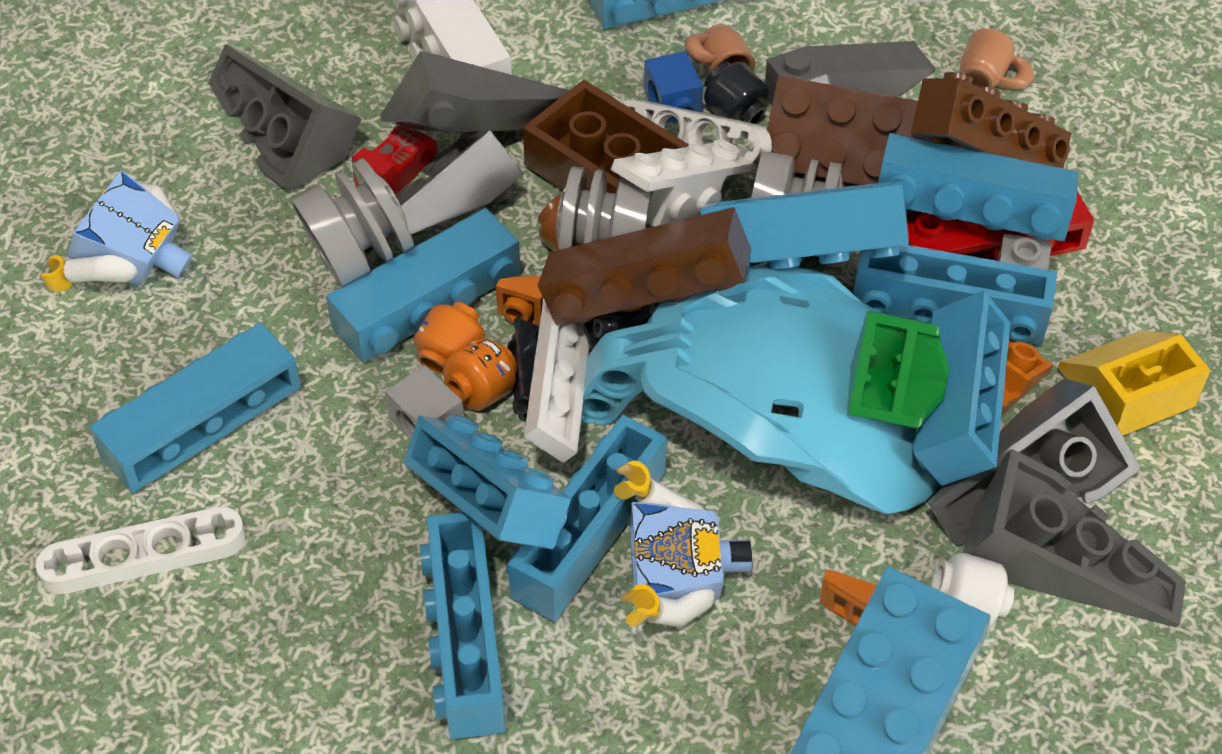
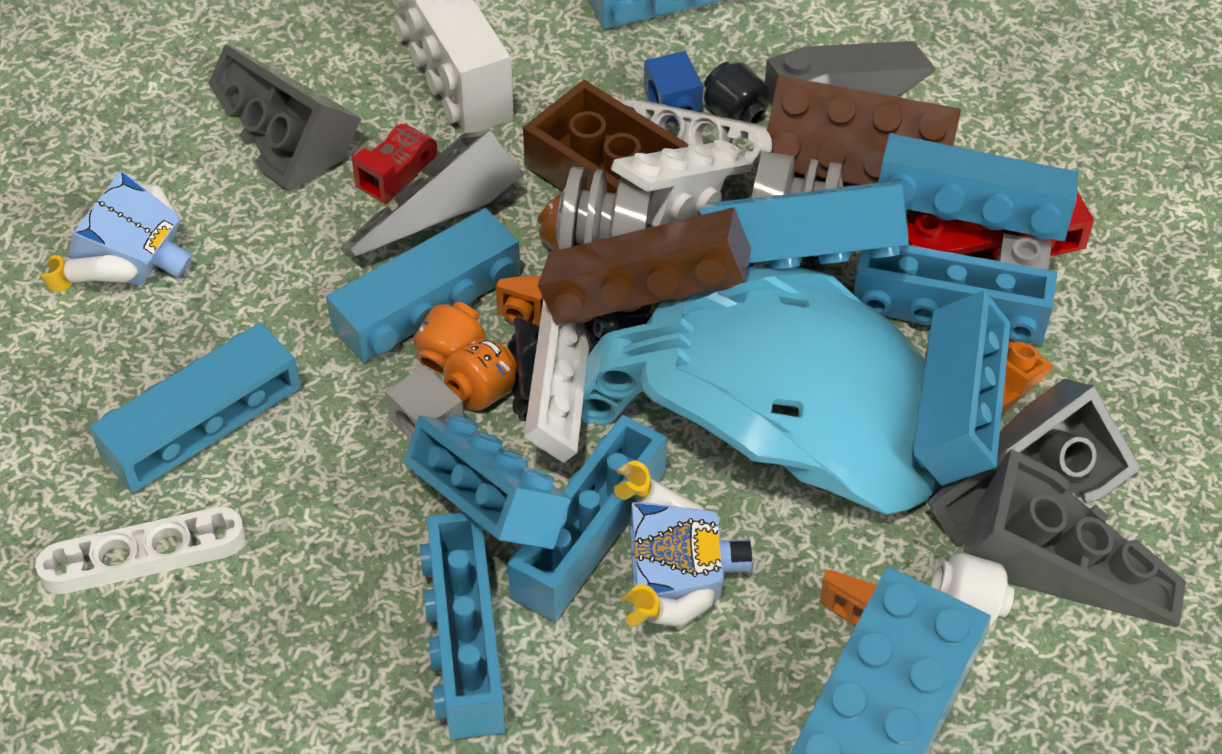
(353, 222): light grey wheel -> none
(465, 97): dark grey wedge -> none
(717, 46): nougat piece -> none
(897, 371): green slope -> none
(977, 119): reddish brown brick -> none
(988, 58): nougat piece -> none
(1141, 377): yellow slope -> none

